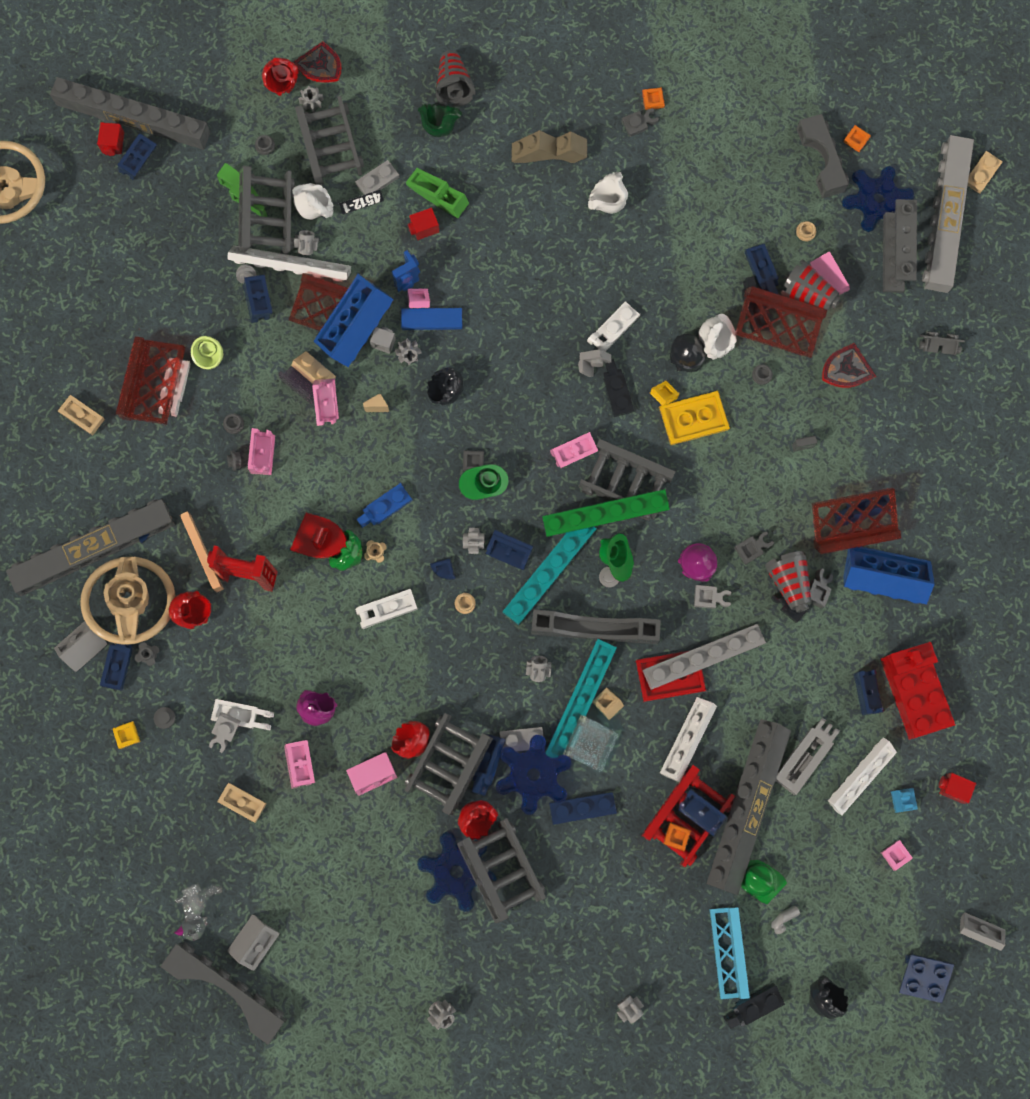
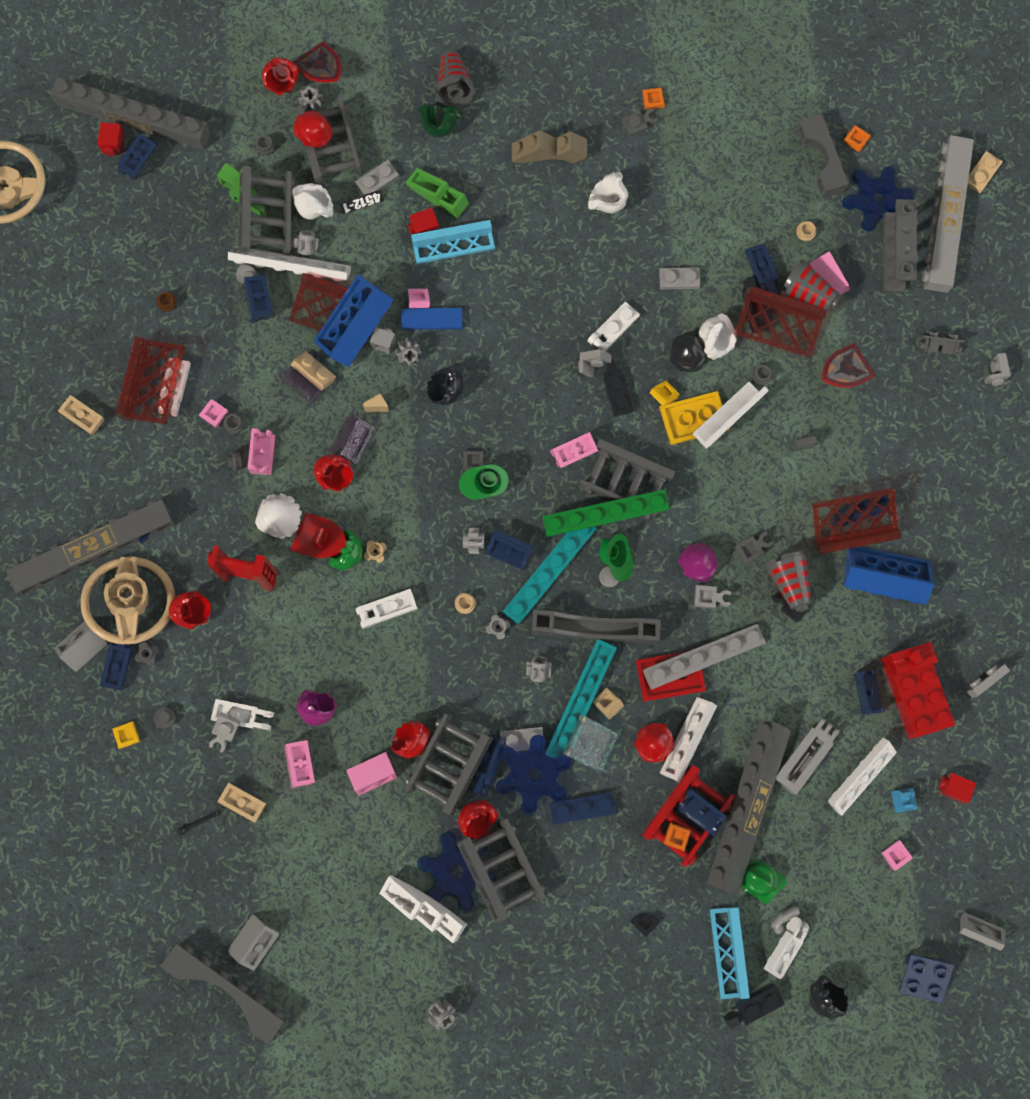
(166, 301): none -> reddish brown plate
(182, 830): none -> black hinge
(193, 904): clear animal -> none
(201, 551): light nougat tile -> none
(206, 352): yellowish green piece -> none
(214, 413): none -> bright pink plate
(278, 516): none -> white hair
(312, 129): none -> red hair
(325, 401): bright pink hinge -> none
(333, 472): none -> red hair
(352, 439): none -> clear purple panel
(385, 506): blue hinge -> none
(407, 274): blue bracket -> none
(423, 908): none -> white slope
(443, 569): dark blue tile -> none
(453, 234): none -> medium azure fence
(499, 633): none -> light grey plate
(630, 1009): light grey gear -> none
(645, 923): none -> black tile
(654, 742): none -> red hair
(679, 278): none -> light grey plate
(728, 414): none -> white fence
(787, 947): none -> white hinge
(819, 589): dark grey plate -> none
(993, 675): none -> light grey plate
(1000, 367): none -> light grey bracket

